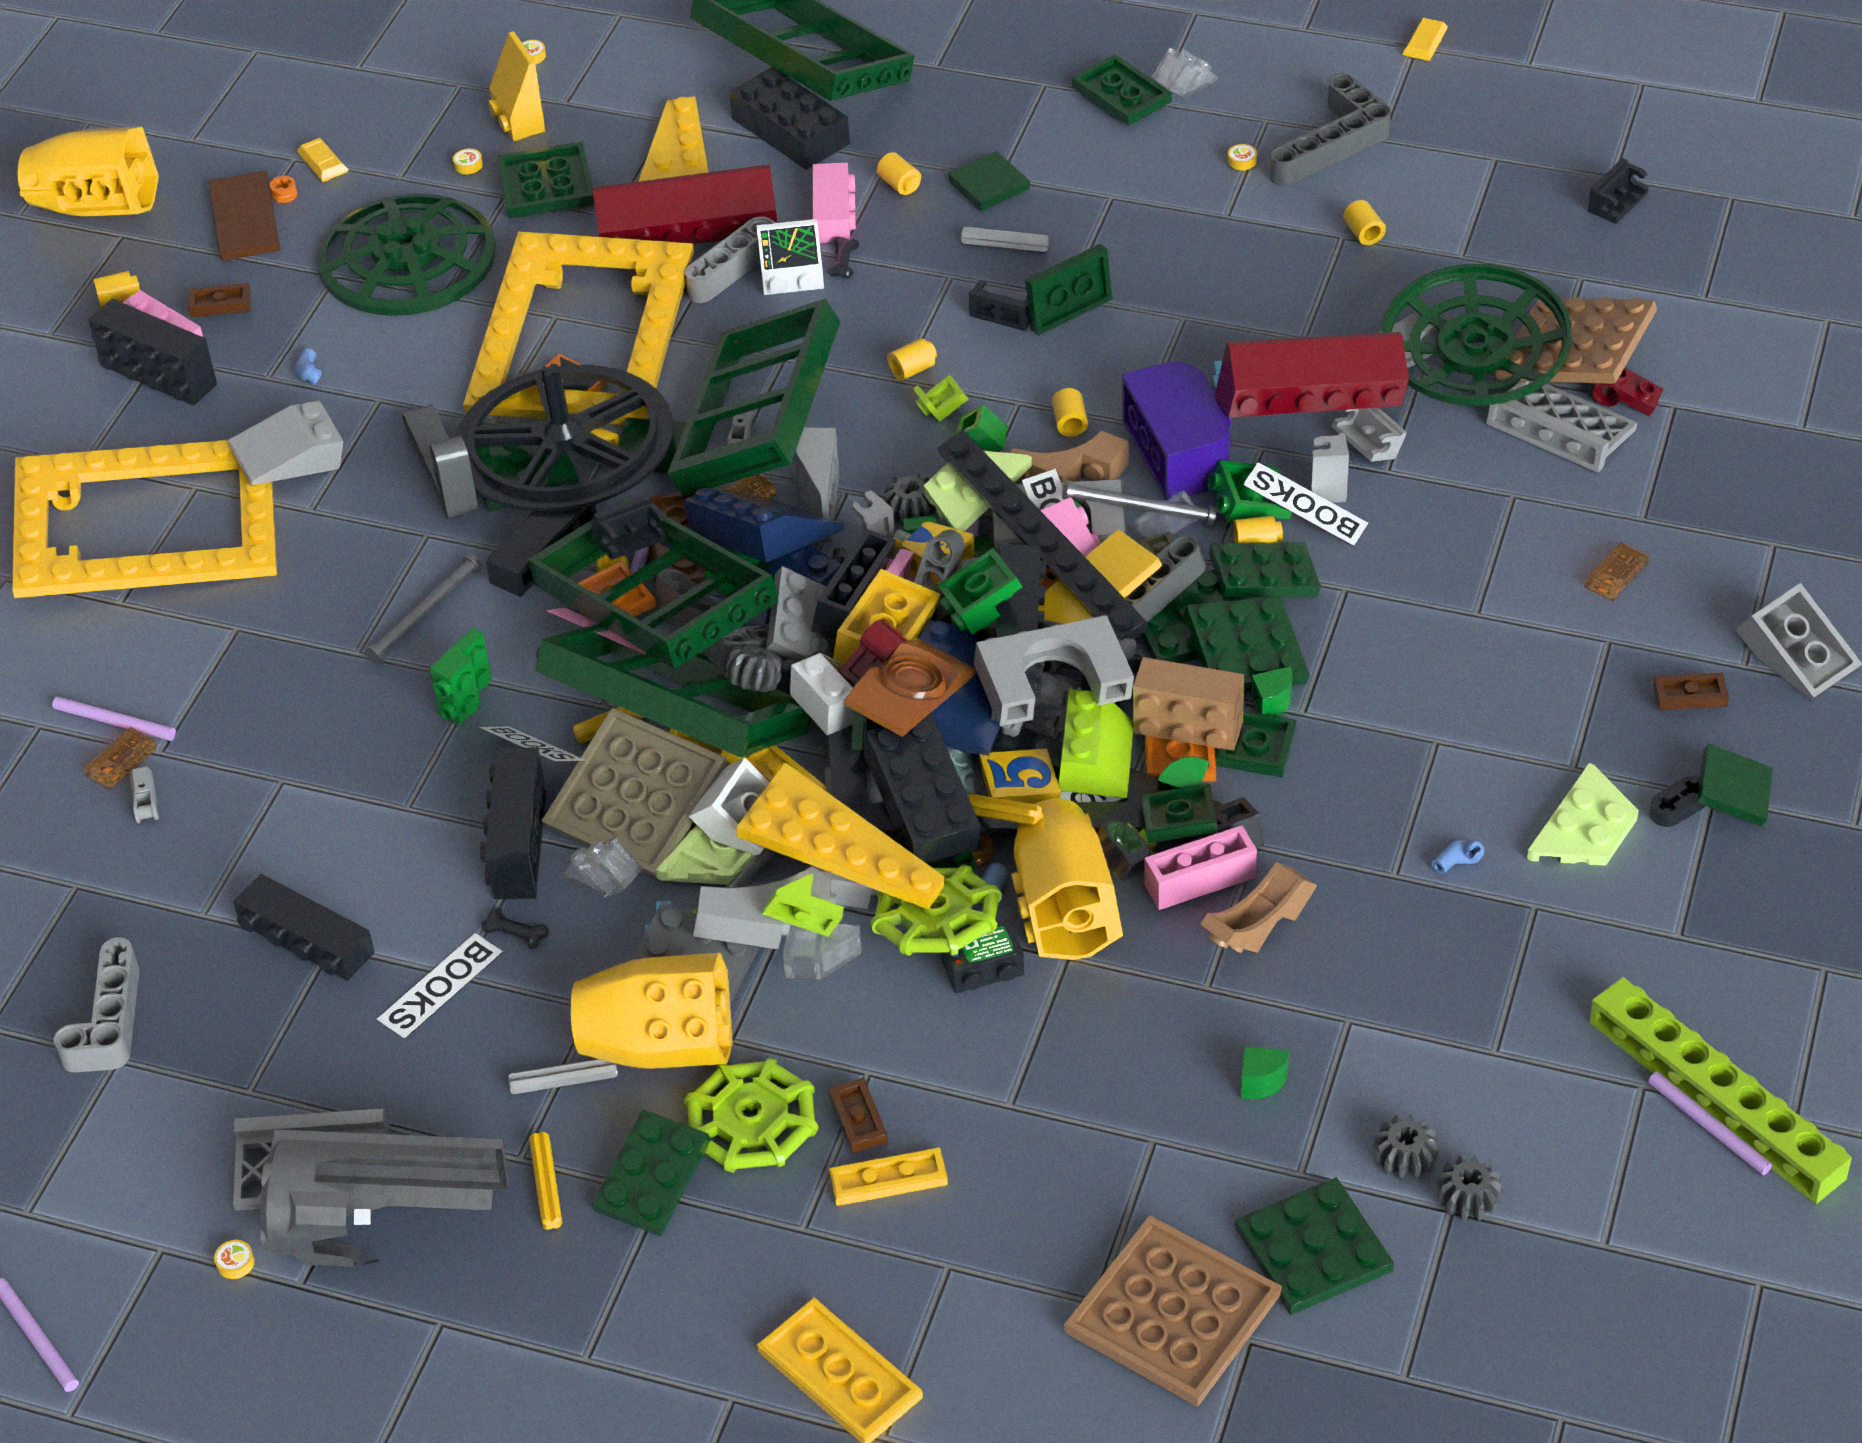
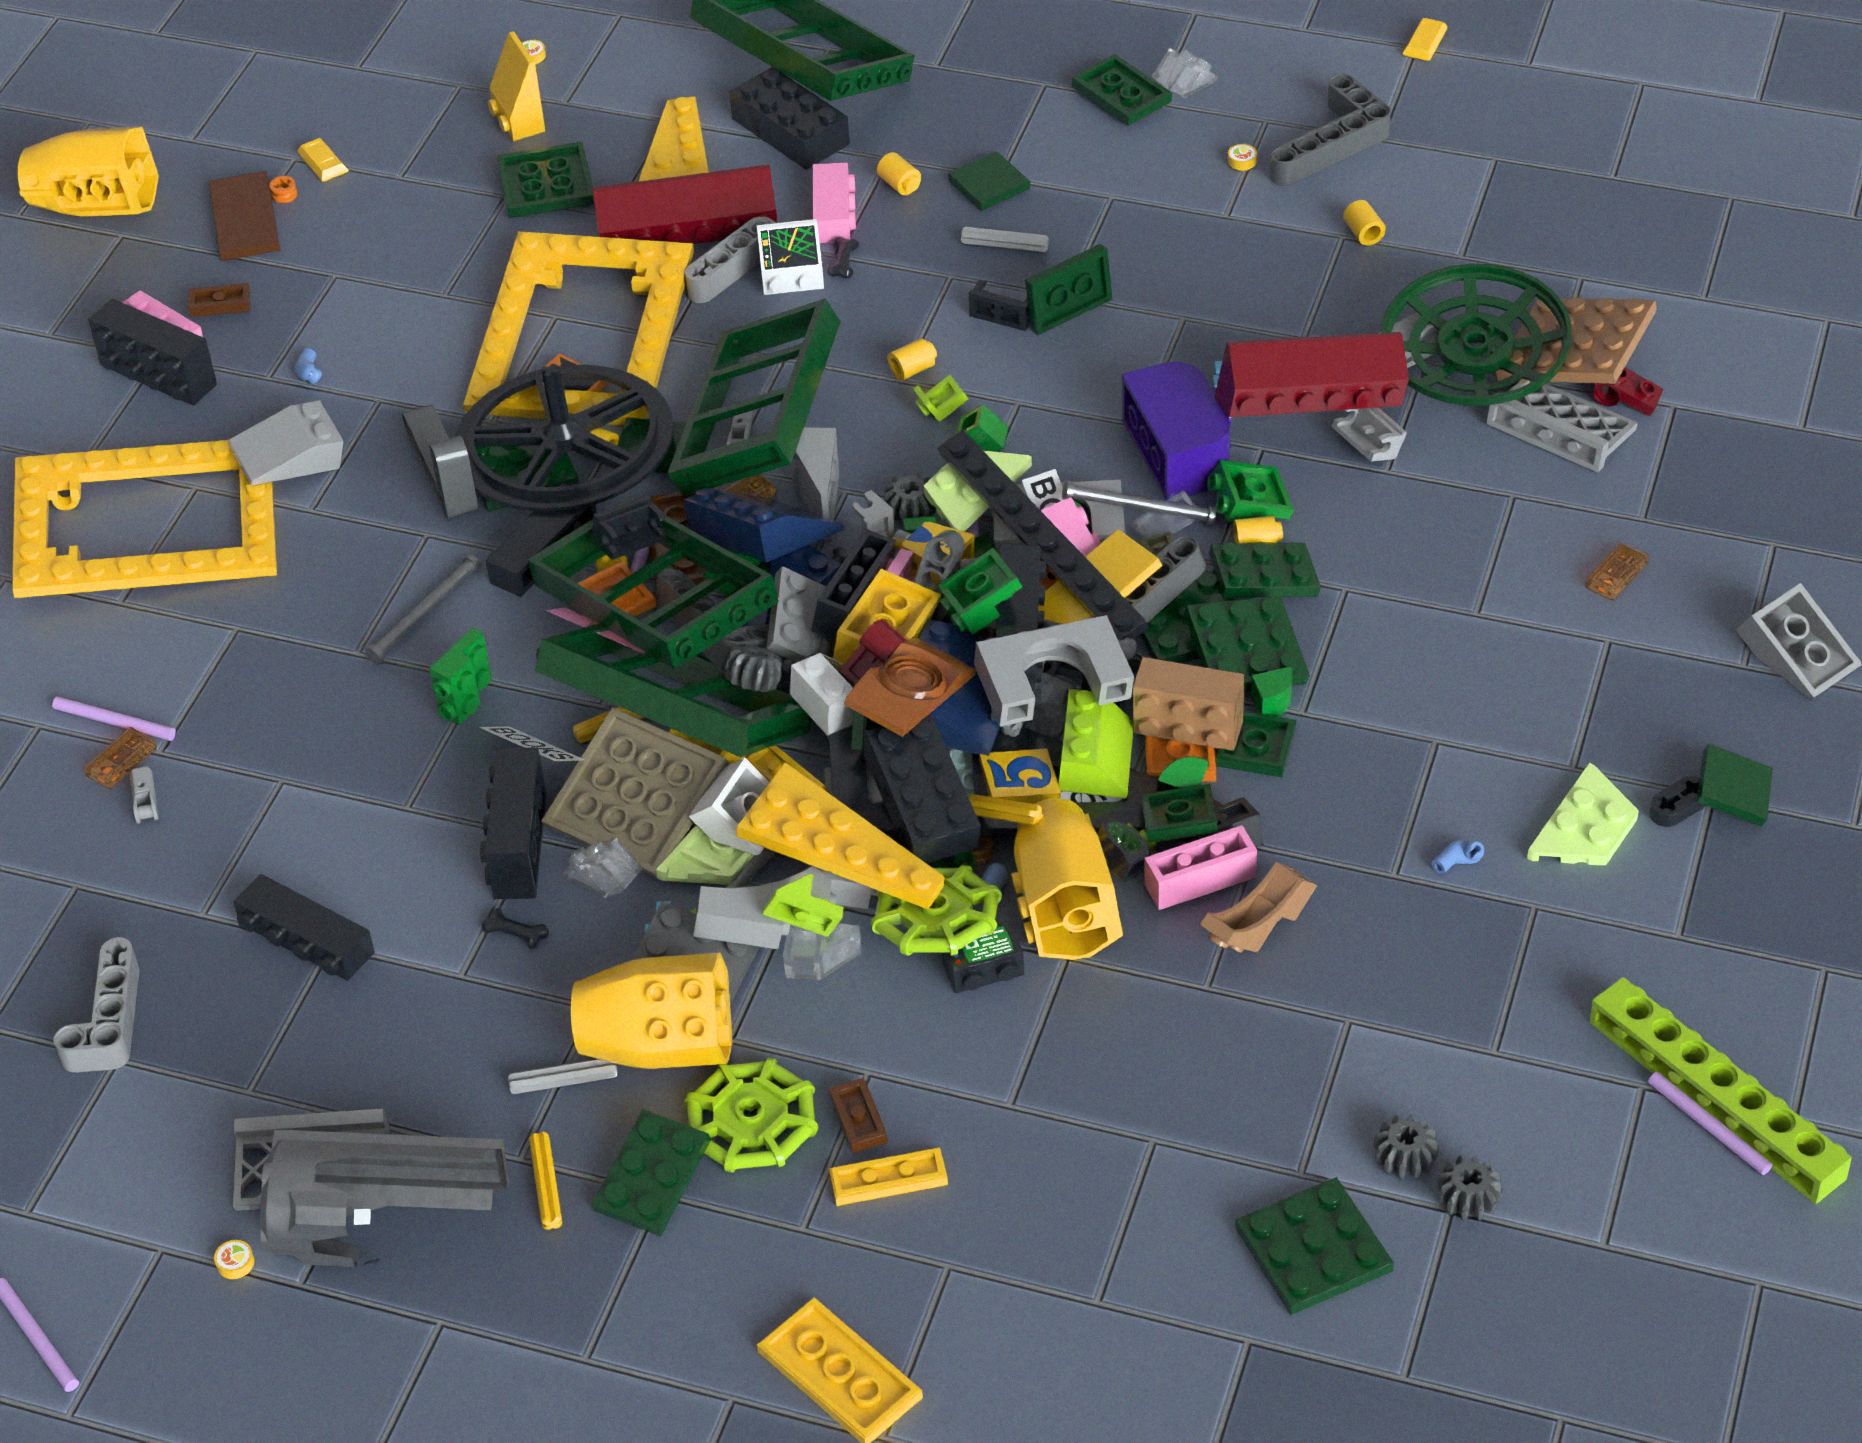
(116, 286): yellow brick -> none
(422, 249): dark green dish -> none
(439, 985): white sticker -> none
(467, 161): tile -> none
(1069, 412): yellow brick -> none
(1096, 460): medium nougat arch -> none
(1173, 1310): medium nougat plate -> none
(1263, 1072): green brick -> none
(1305, 503): white sticker -> none
(1330, 468): hinge -> none
(1617, 191): black hinge -> none
(1690, 691): reddish brown plate -> none

